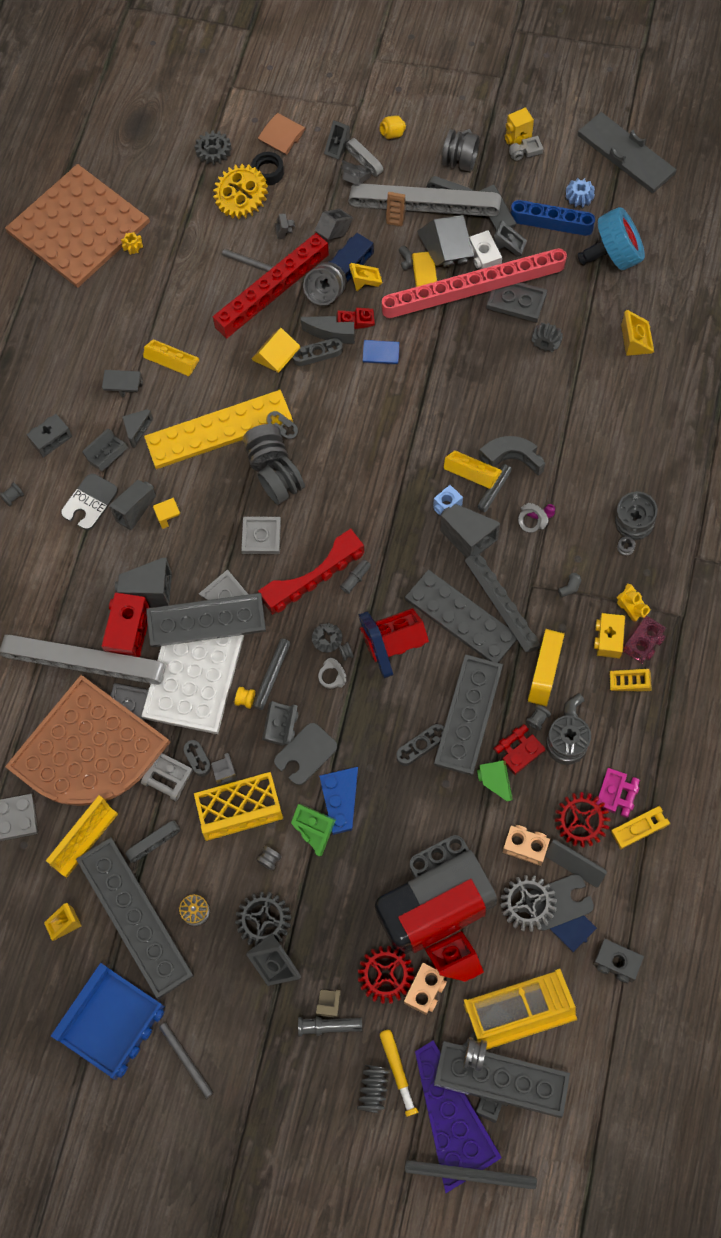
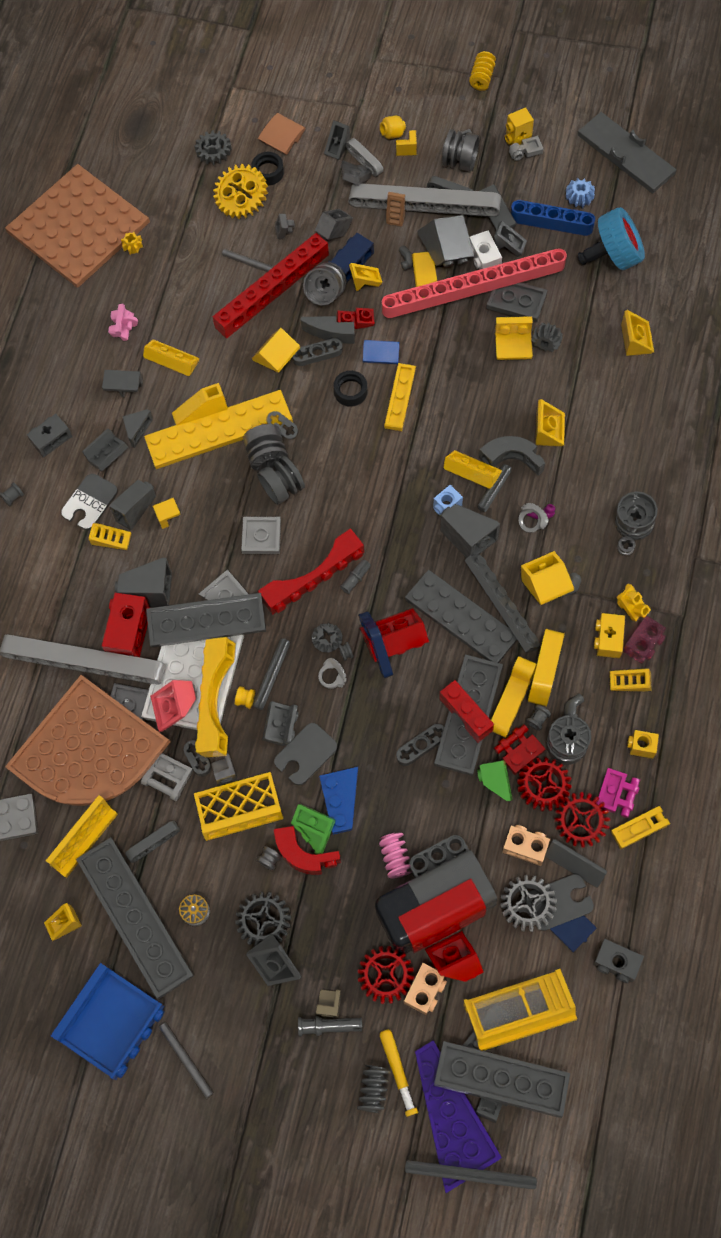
(94, 540): none -> yellow slope
(124, 322): none -> bright pink hips
(172, 703): none -> coral slope
(201, 404): none -> yellow slope
(218, 658): none -> yellow arch
(299, 859): none -> red arch
(350, 376): none -> black tyre
(394, 855): none -> bright pink piece
(400, 397): none -> yellow tile
(407, 147): none -> yellow panel
(475, 720): none -> red arch
(475, 1054): flat silver wheel -> none
(482, 71): none -> yellow piece
(513, 338): none -> yellow bracket
(513, 696): none -> yellow beam
(546, 578): none -> yellow slope
(549, 425): none -> yellow slope
(551, 786): none -> red gear
(650, 739): none -> yellow brick

